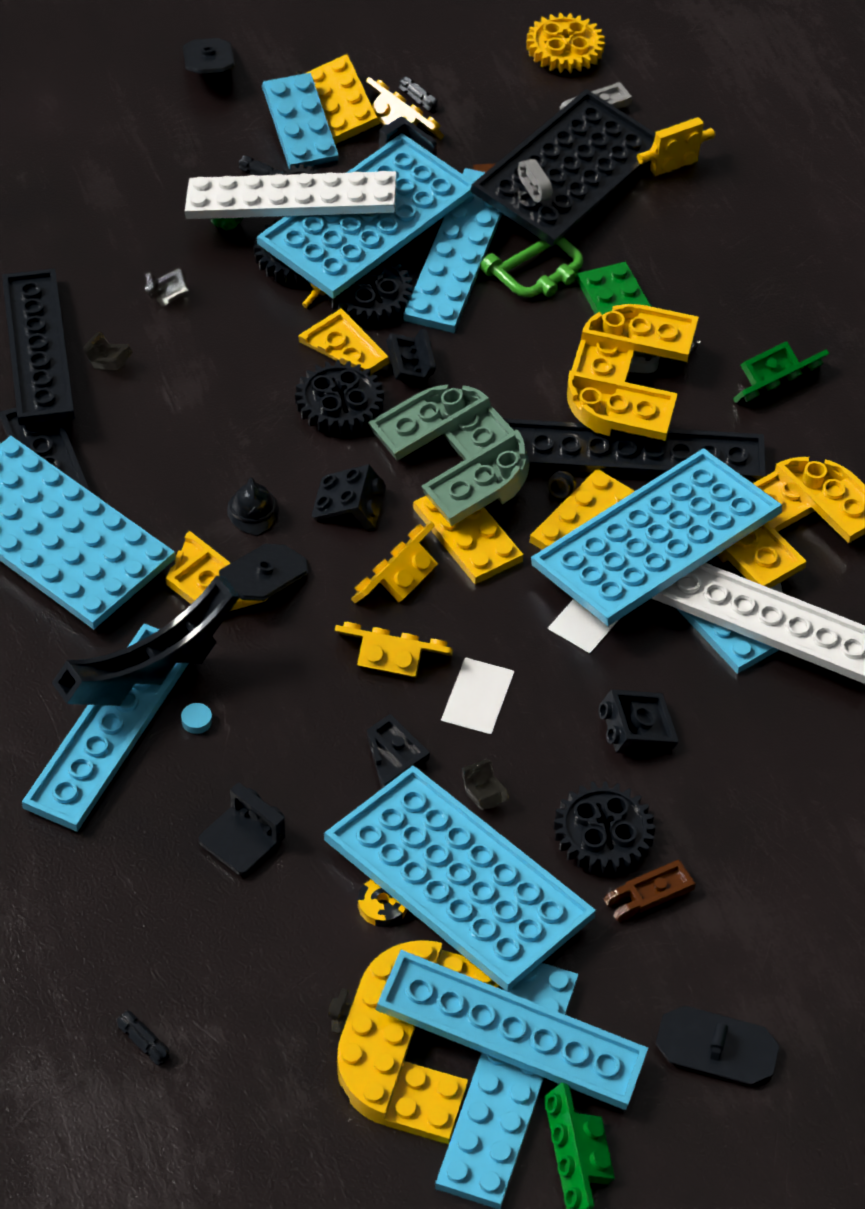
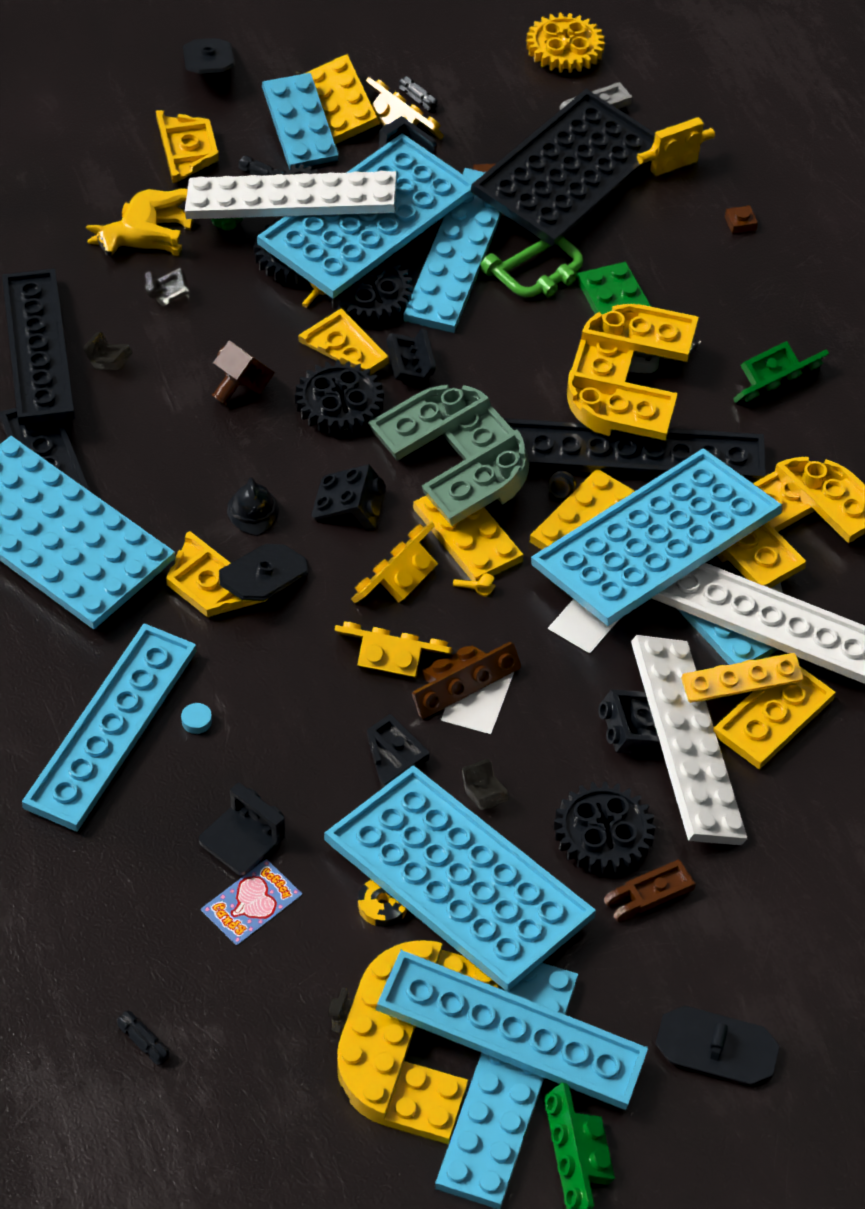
(140, 222): none -> yellow animal
(149, 661): black arch -> none
(187, 144): none -> yellow wing
(240, 369): none -> reddish brown brick
(251, 902): none -> sticker
(463, 675): none -> reddish brown bracket
(483, 586): none -> yellow hand
(535, 180): light grey beam -> none
(688, 743): none -> white plate
(741, 219): none -> reddish brown plate
(741, 677): none -> yellow bracket
(772, 718): none -> yellow plate

